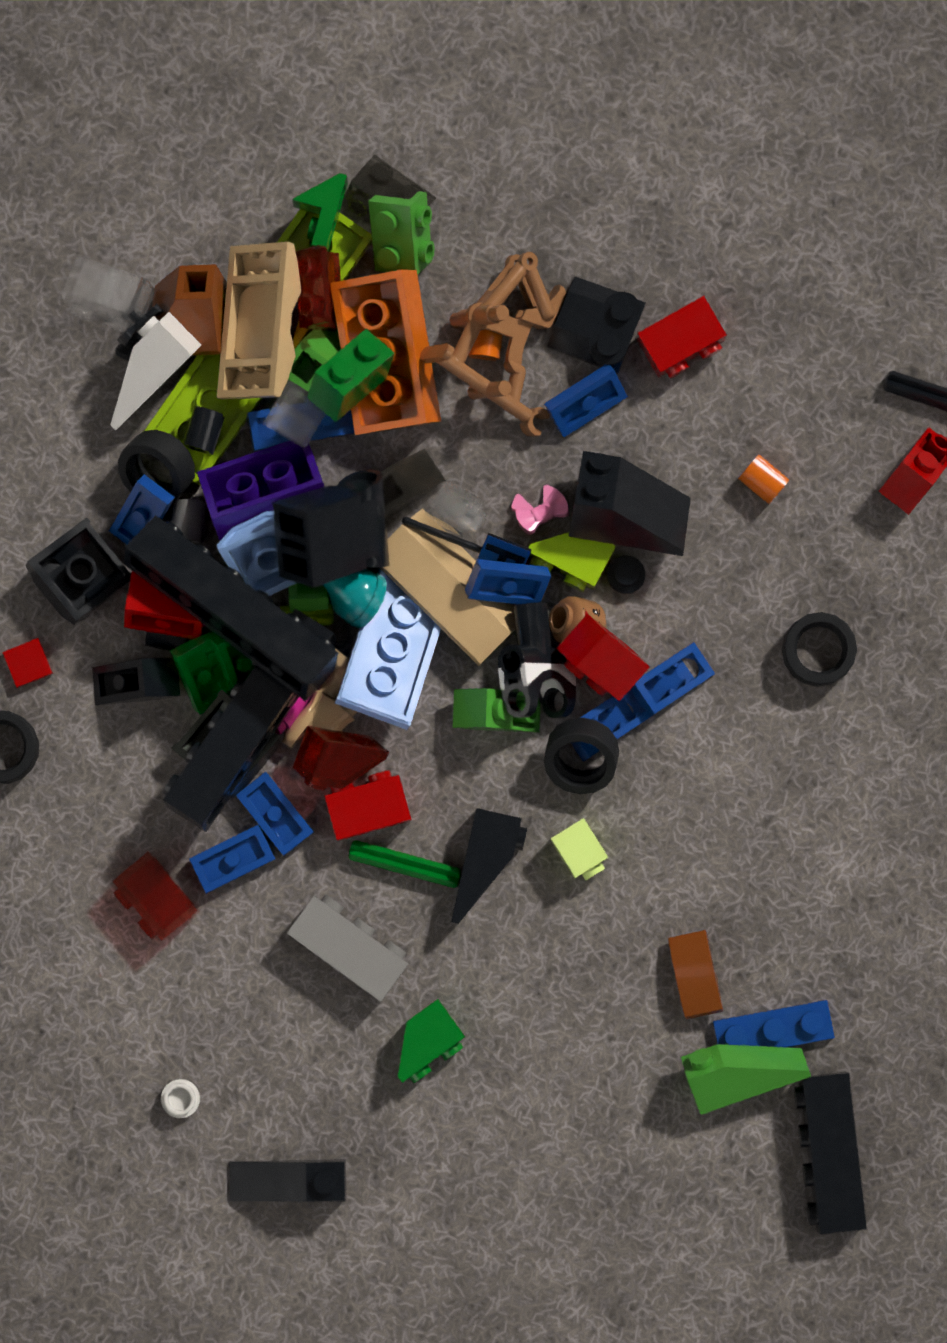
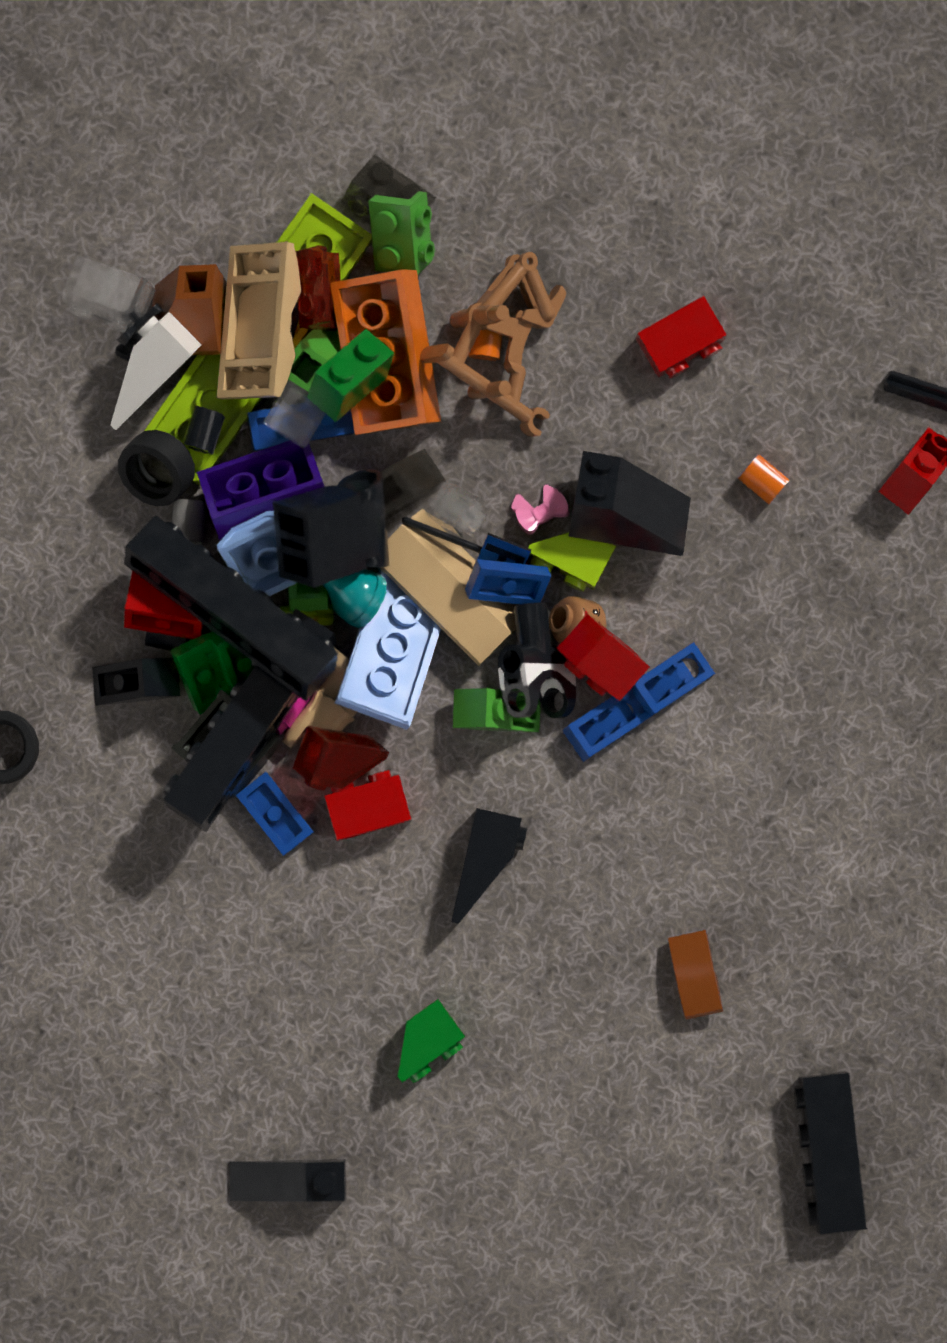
(27, 663): red tile -> none
(78, 572): black slope -> none
(139, 508): blue plate -> none
(155, 897): clear red brick -> none
(180, 1098): white plate -> none
(232, 859): blue plate -> none
(327, 202): green slope -> none
(349, 946): light grey brick -> none
(404, 864): green axle -> none
(578, 780): black tyre -> none
(580, 850): yellowish green brick -> none
(585, 400): blue plate -> none
(596, 324): black slope -> none
(626, 574): black plate -> none
(738, 1072): bright green slope -> none
(777, 1027): blue plate -> none
(844, 634): black tyre -> none

